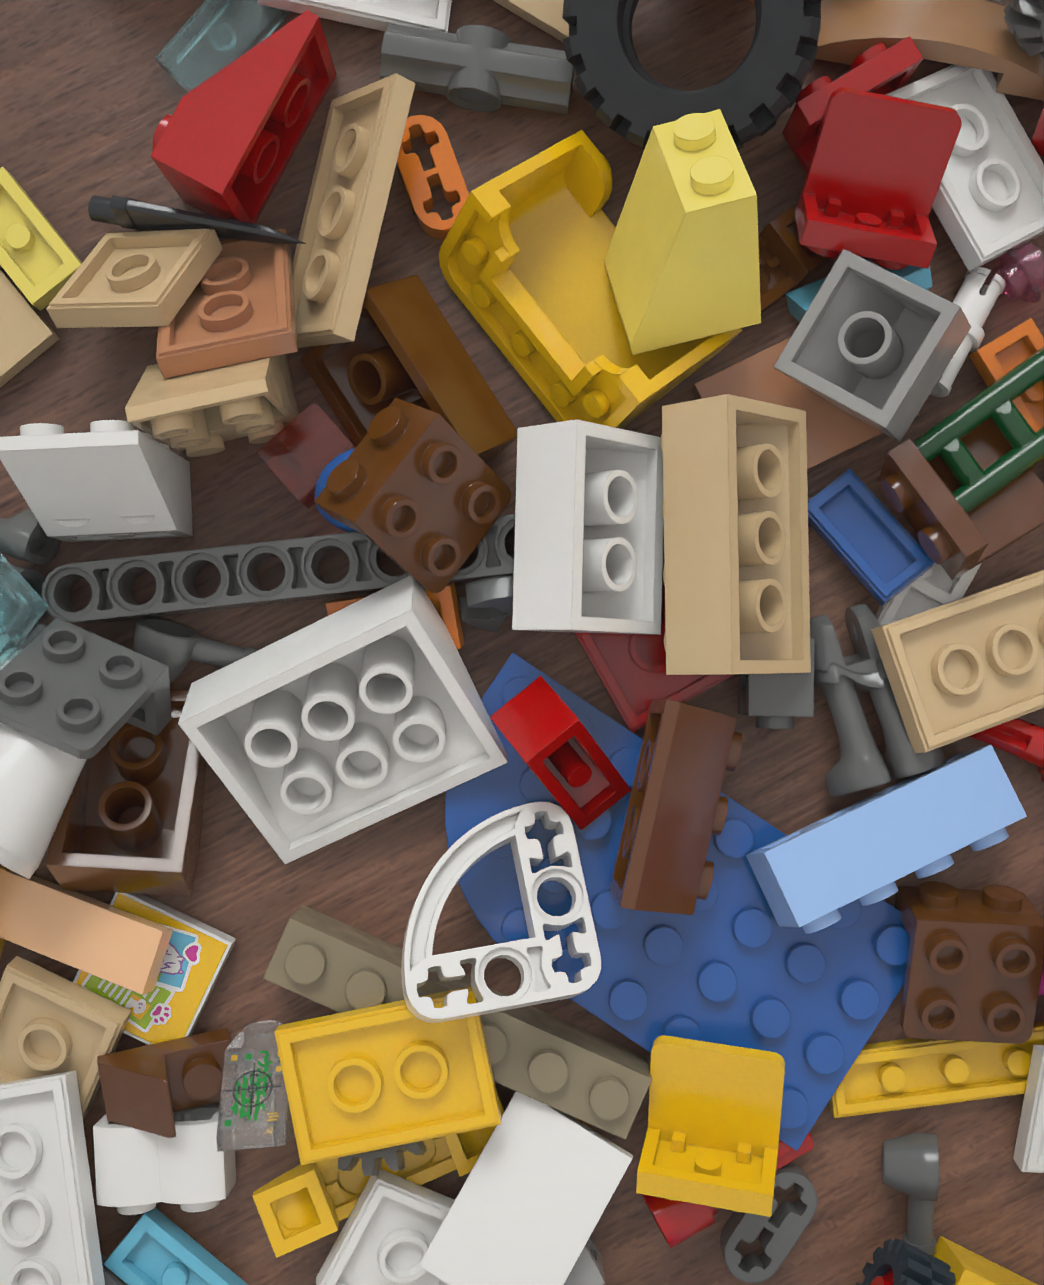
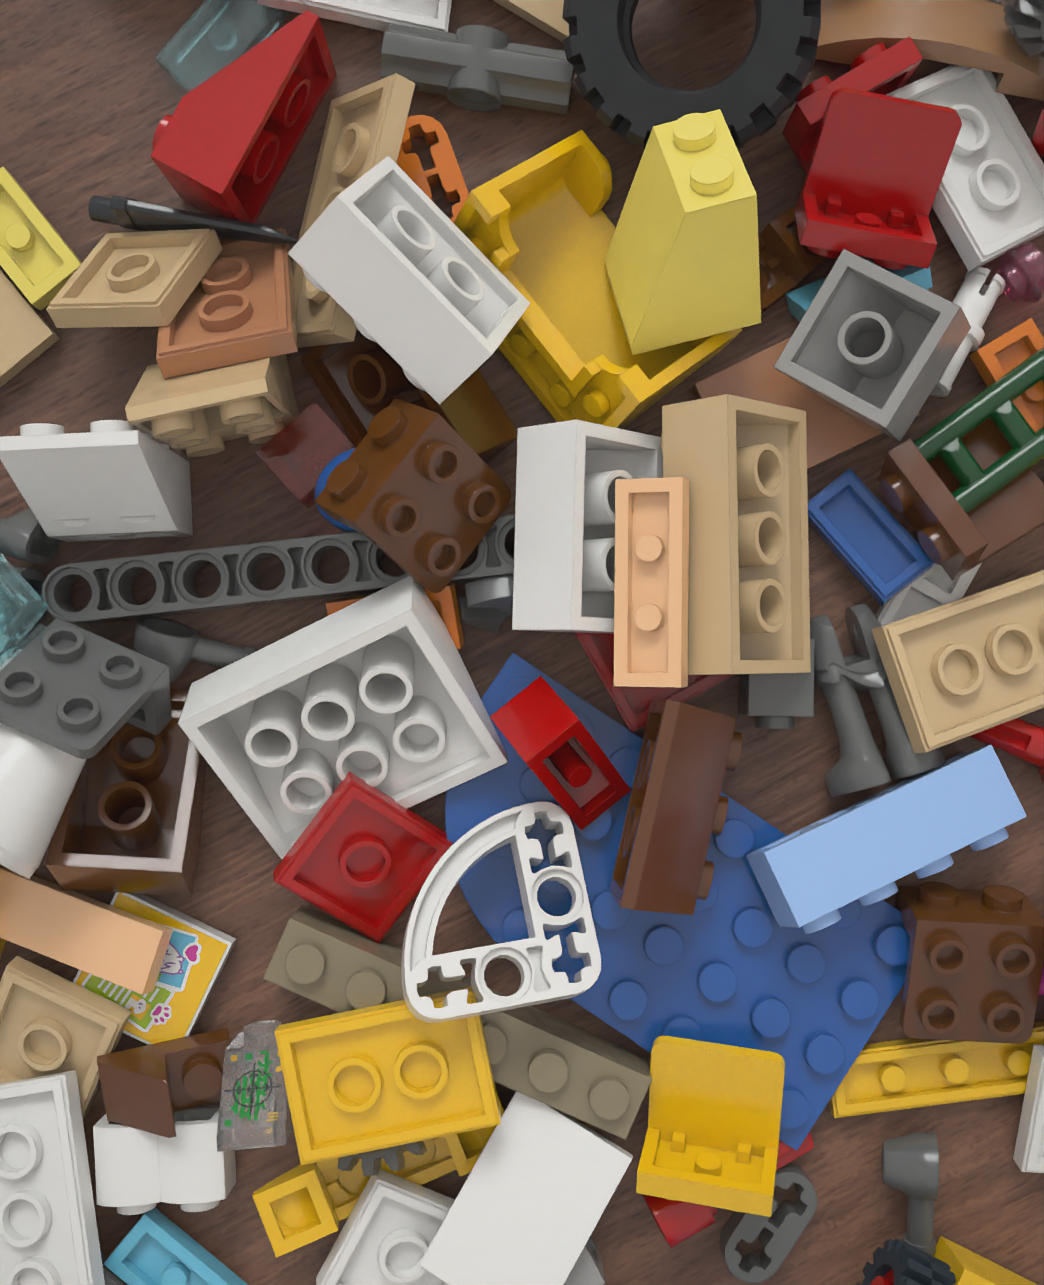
(362, 858): none -> red tile
(410, 279): none -> white slope
(651, 582): none -> light nougat plate

